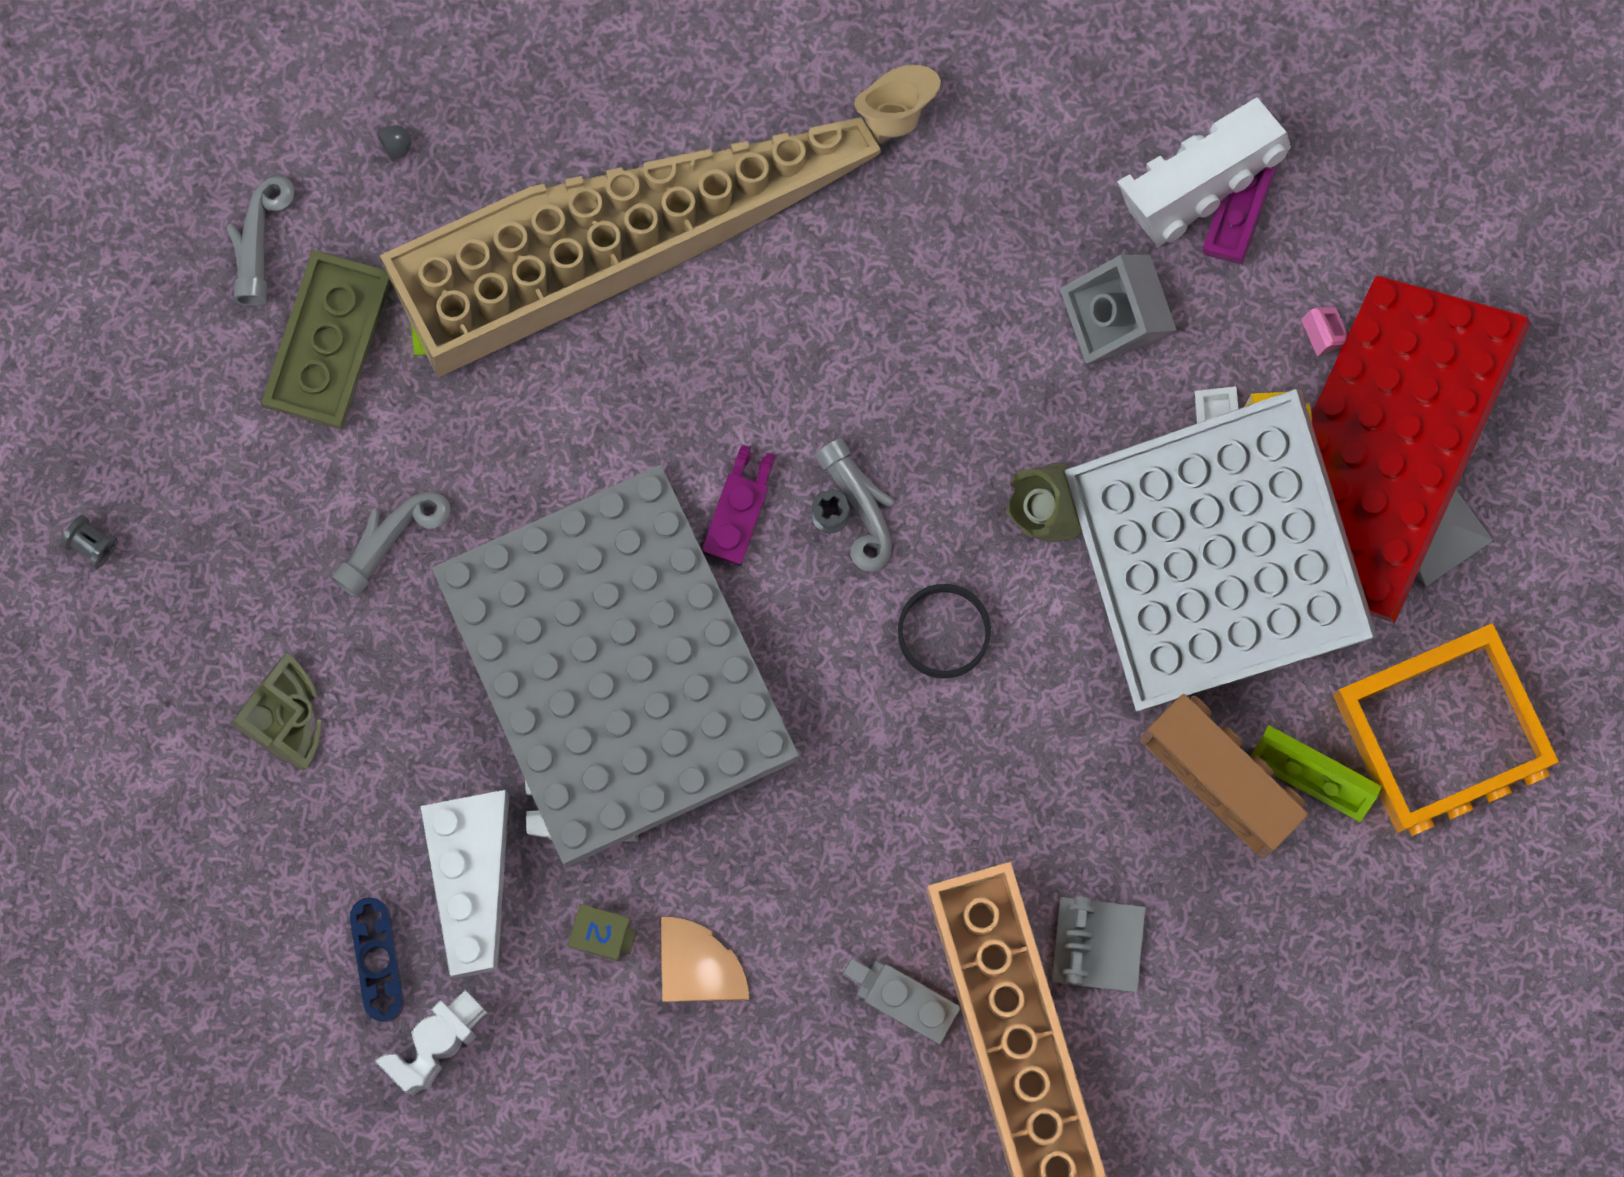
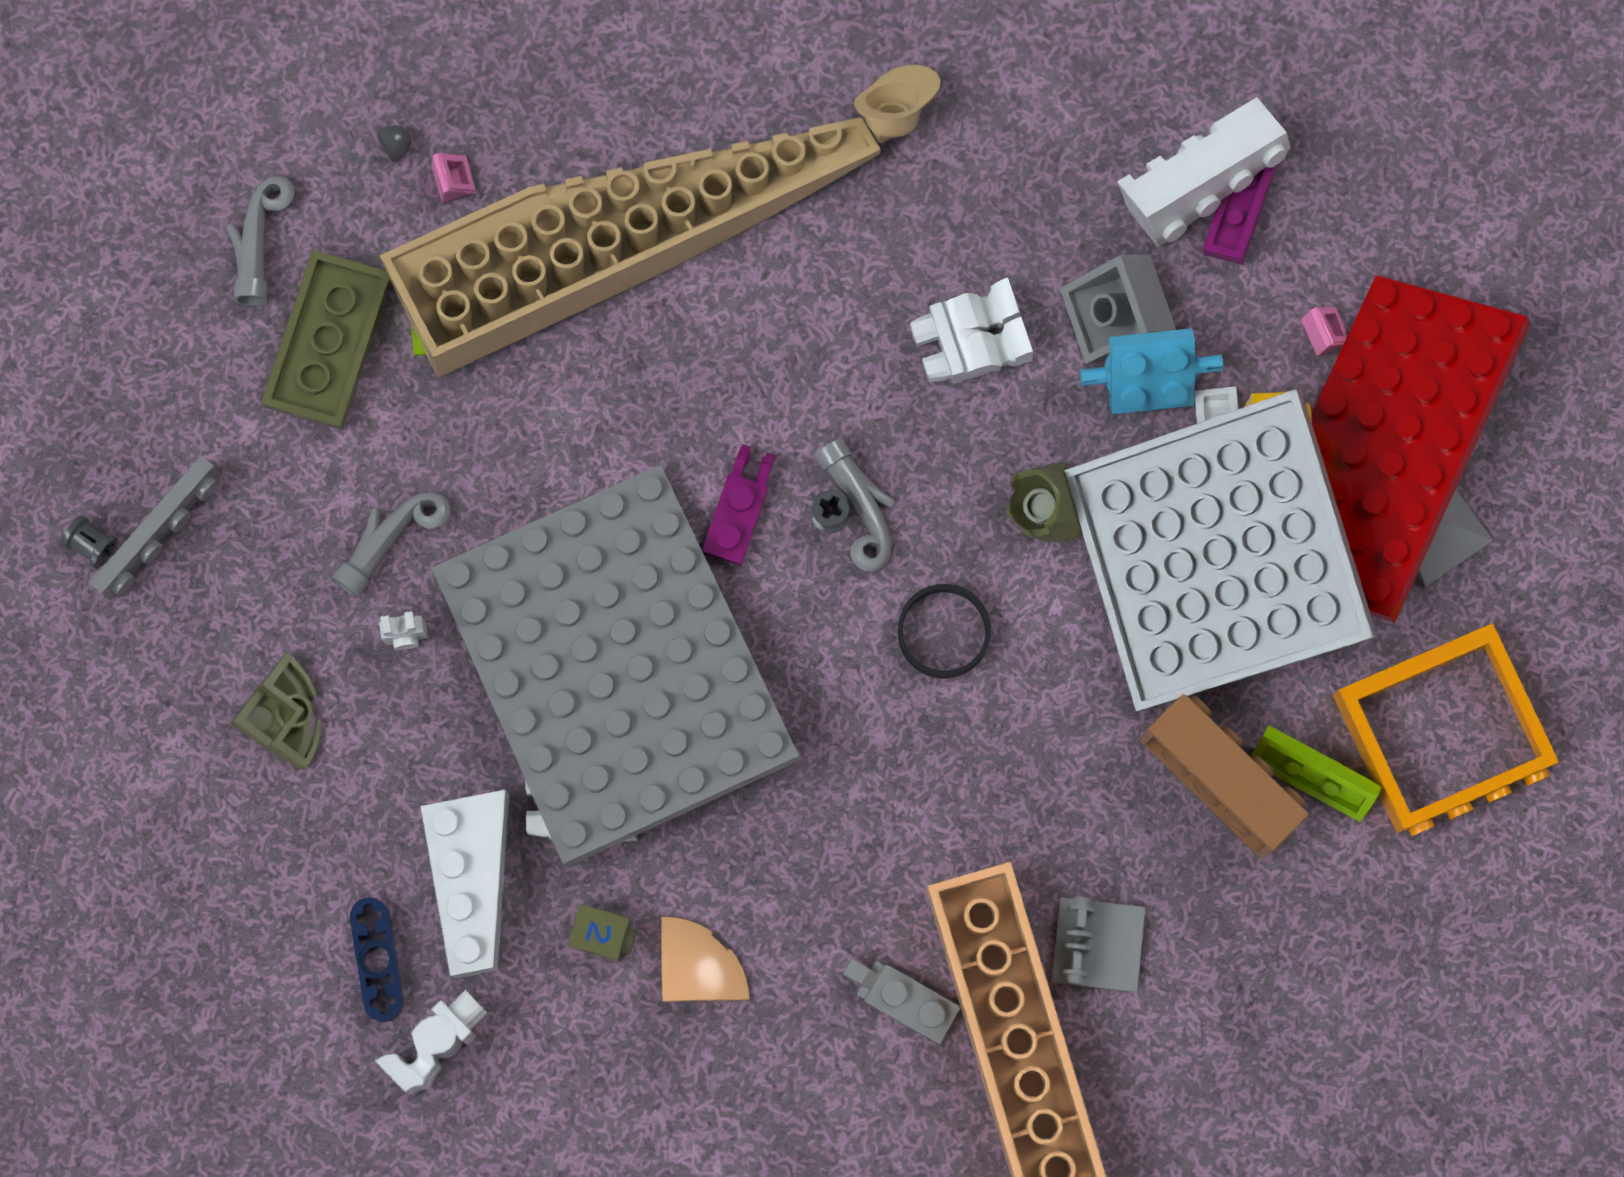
(146, 540): none -> light grey plate
(403, 631): none -> white plate
(452, 176): none -> bright pink slope
(964, 337): none -> white hips
(1151, 371): none -> medium azure plate

